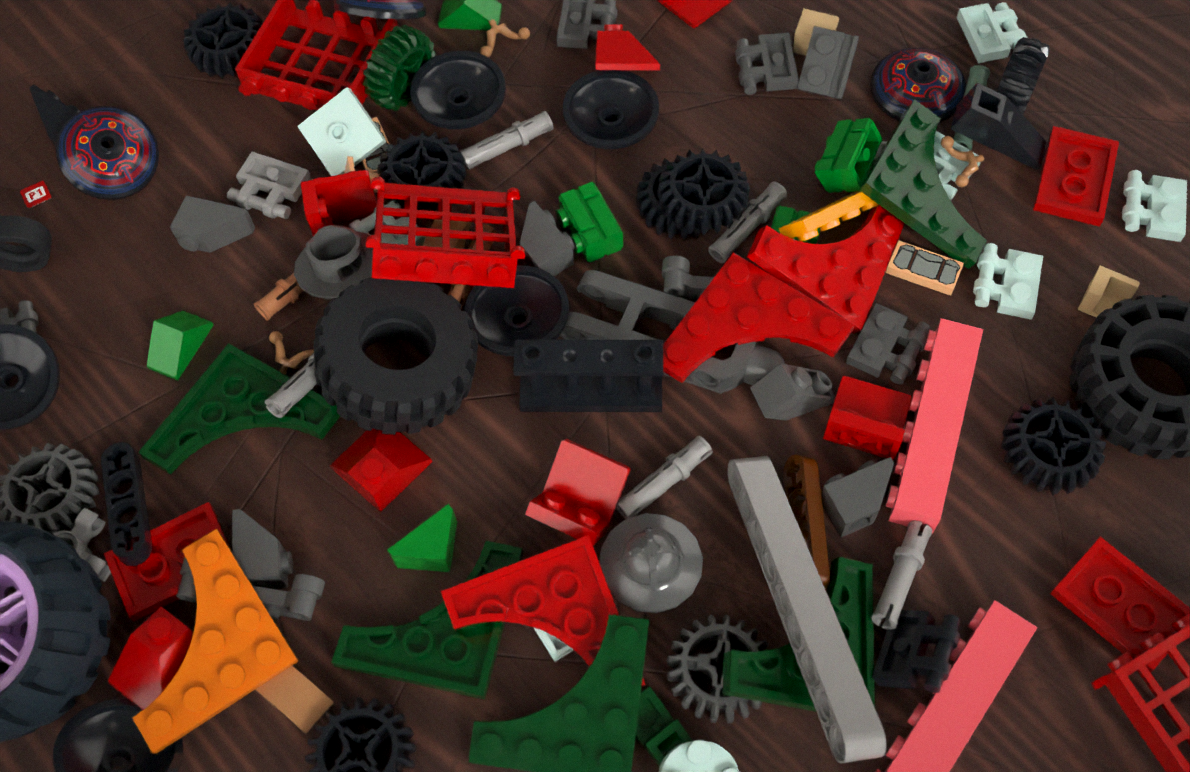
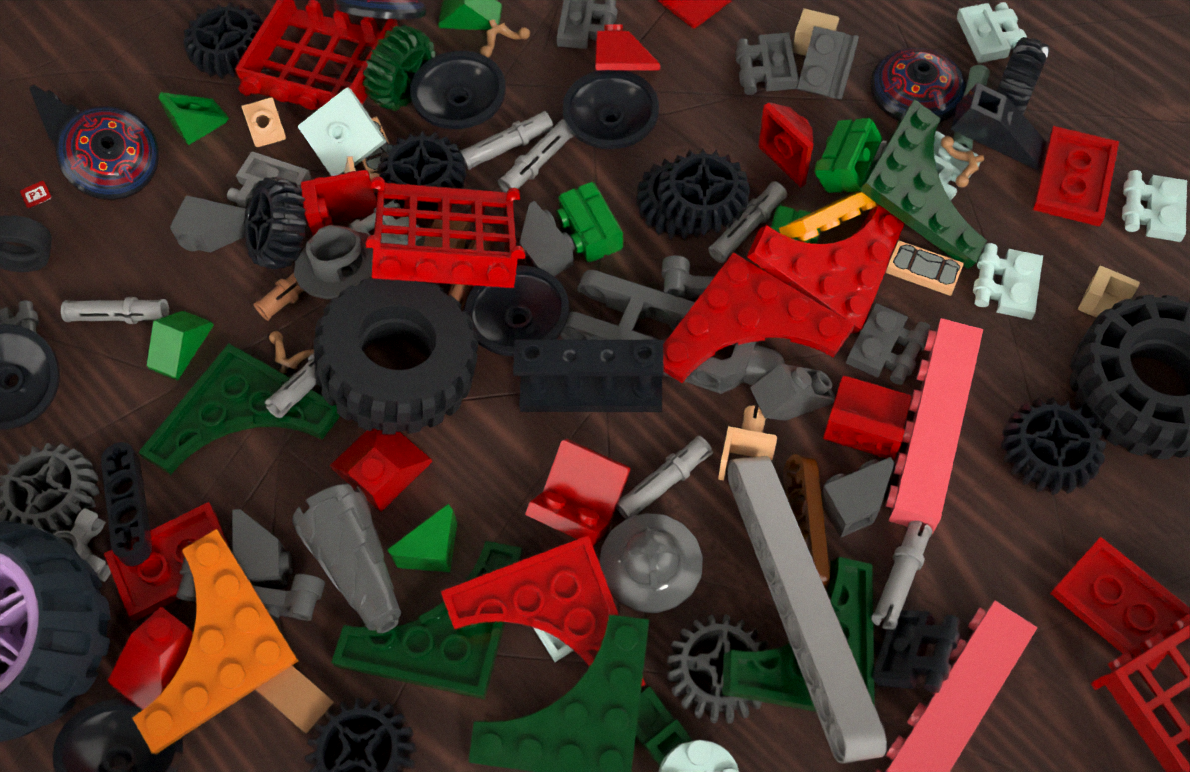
(128, 310): none -> light grey pin
(192, 115): none -> green slope
(264, 122): none -> light nougat bracket
(275, 223): none -> black gear
(347, 547): none -> dark grey cone
(513, 179): none -> light grey pin
(748, 440): none -> light nougat bracket
(787, 140): none -> red slope

